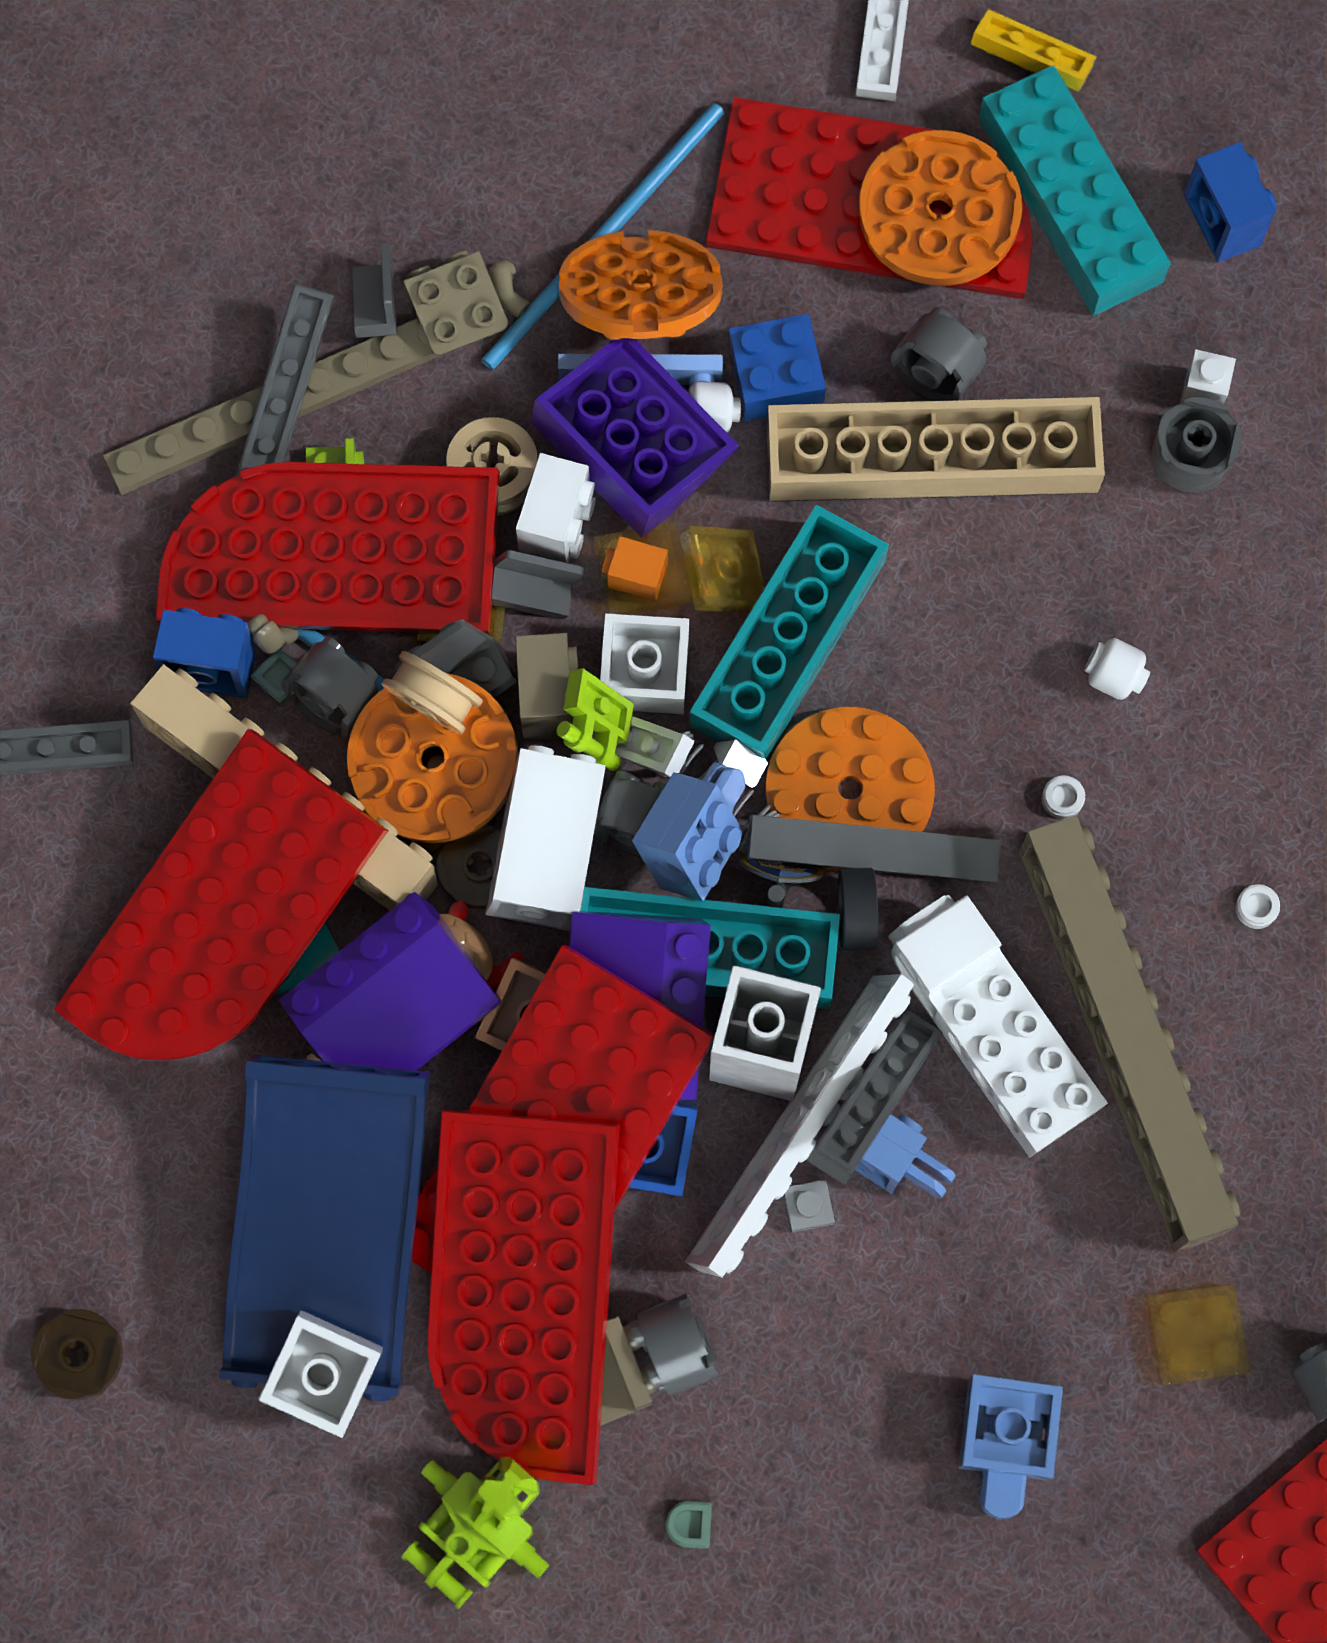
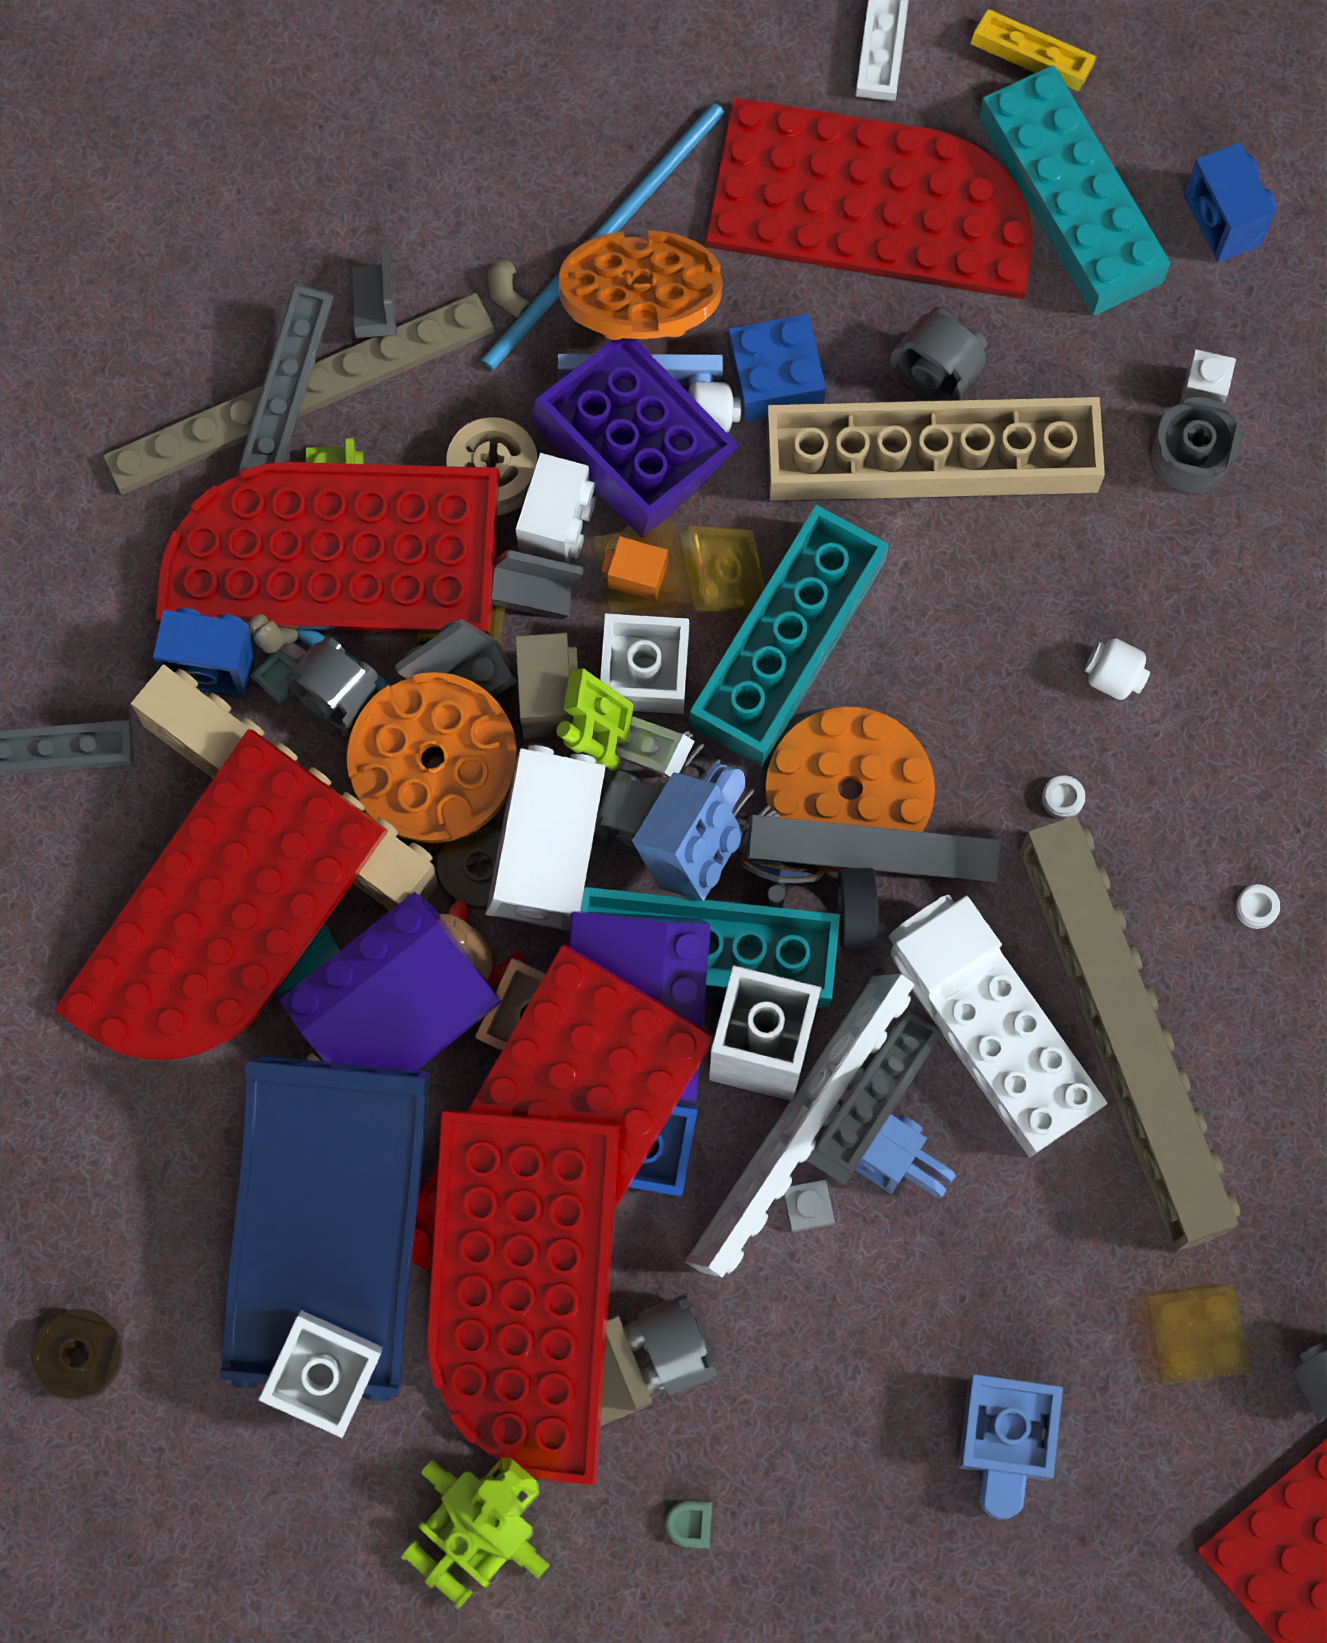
(432, 692): tan wheel -> none
(455, 302): dark tan bracket -> none
(737, 755): white slope -> none
(949, 169): orange plate -> none

